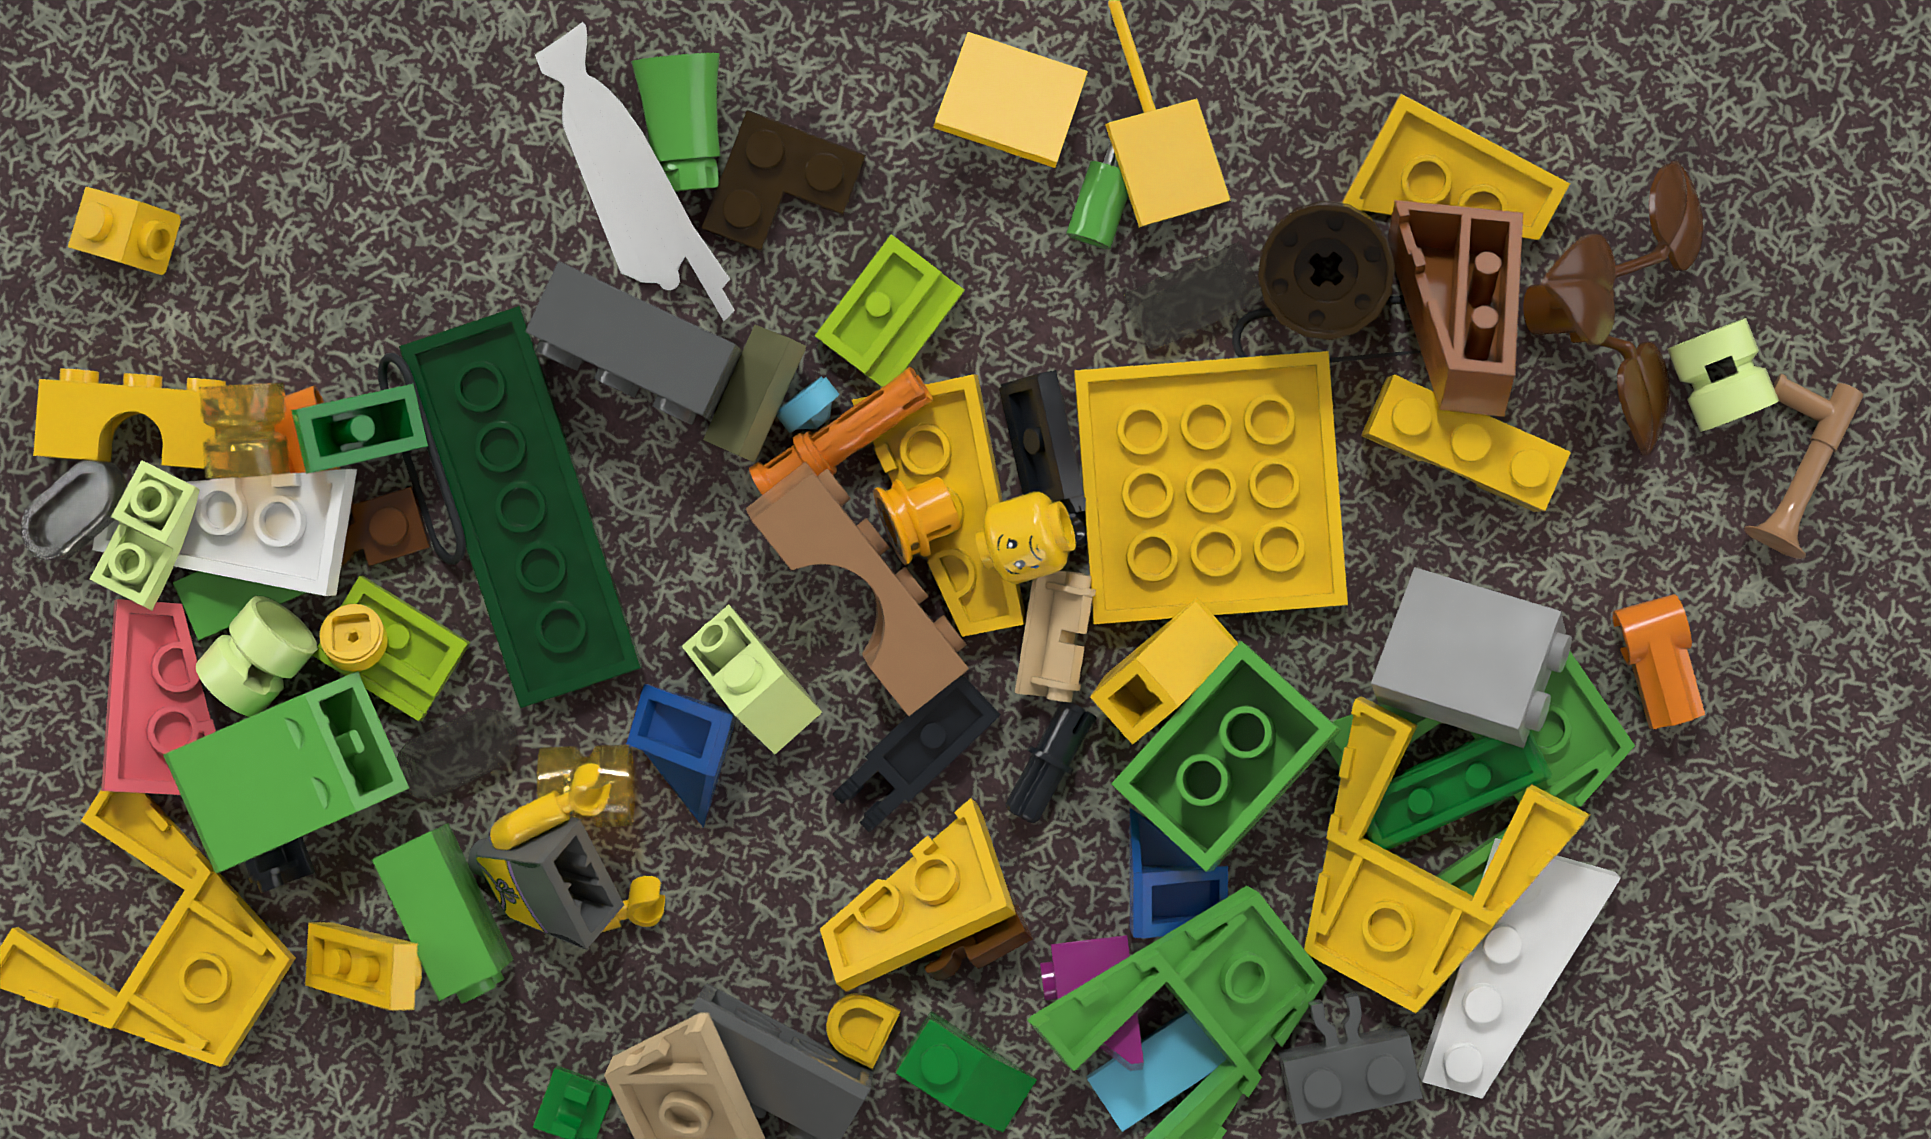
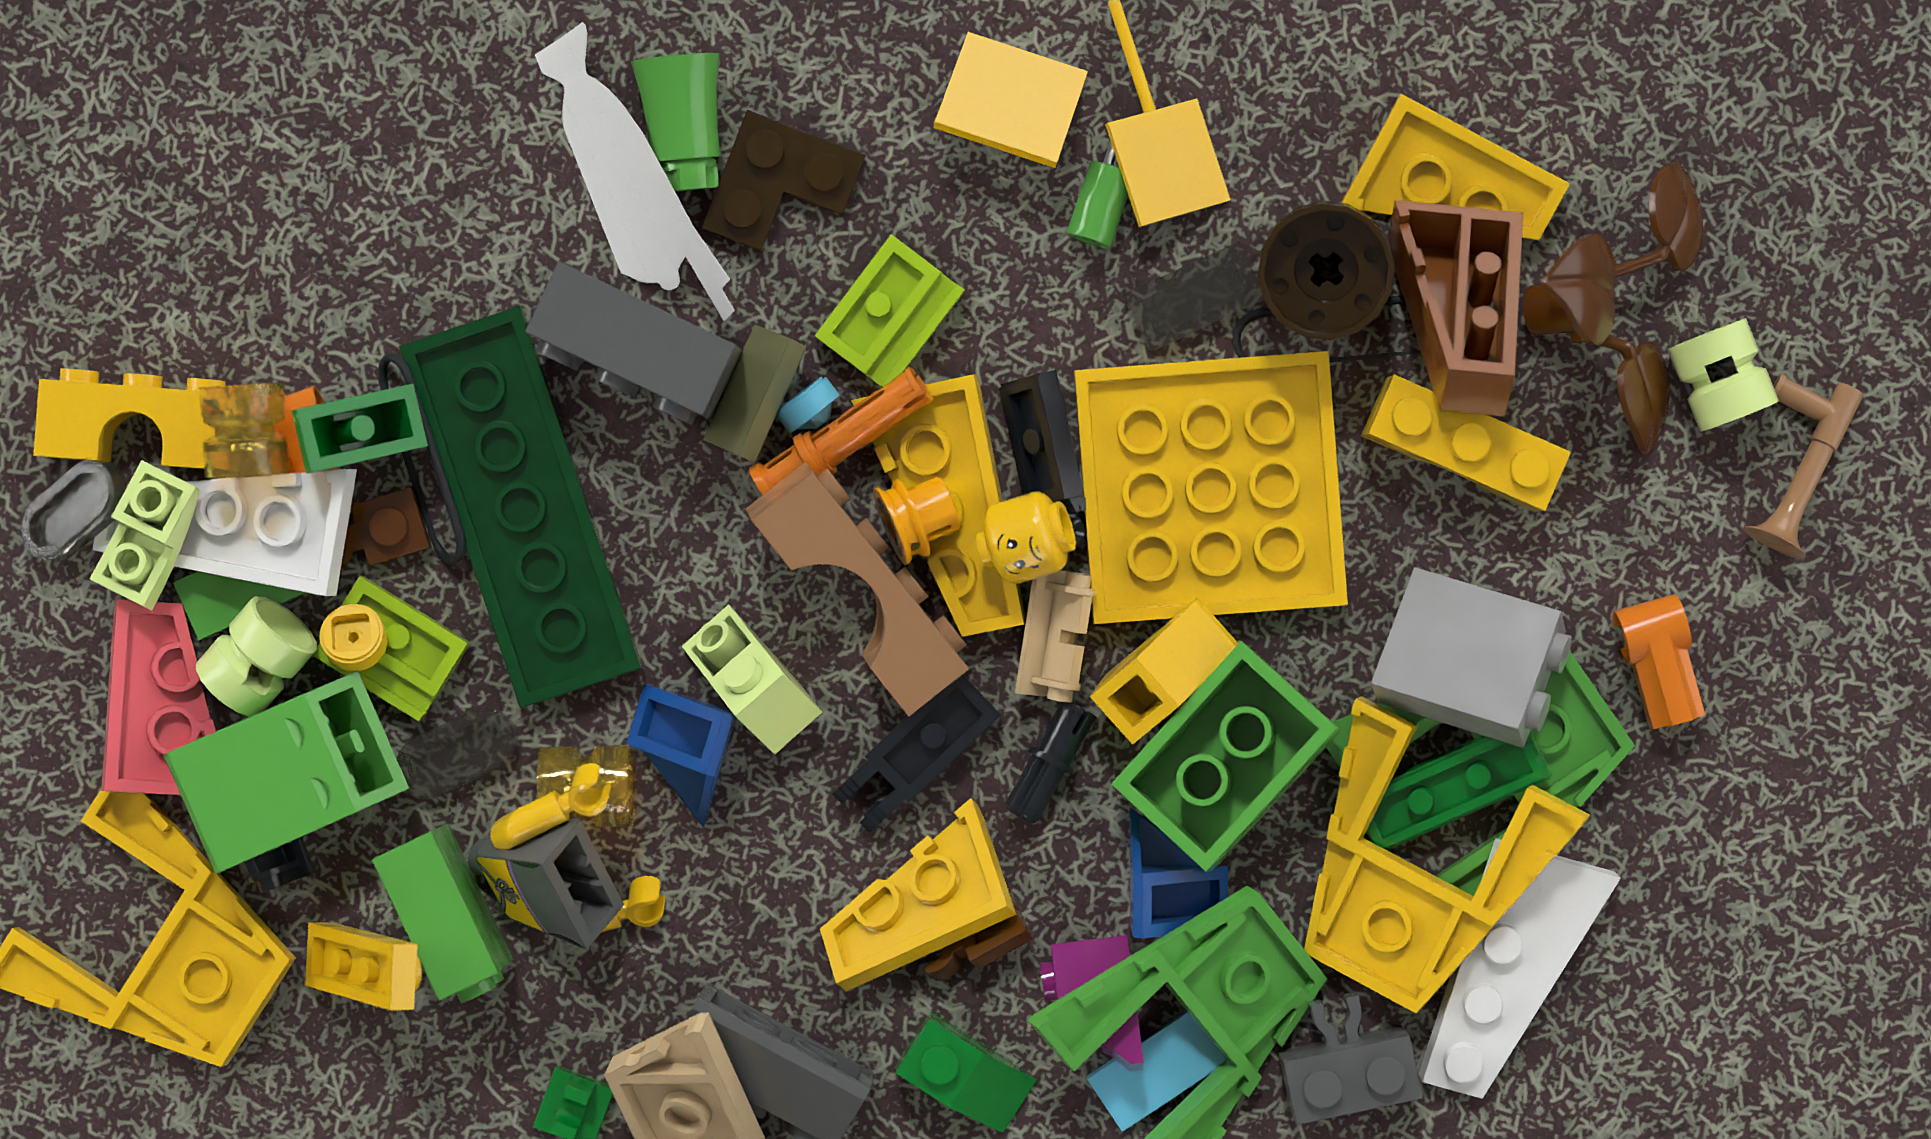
(125, 231): yellow bracket -> none
(860, 1026): yellow tile -> none

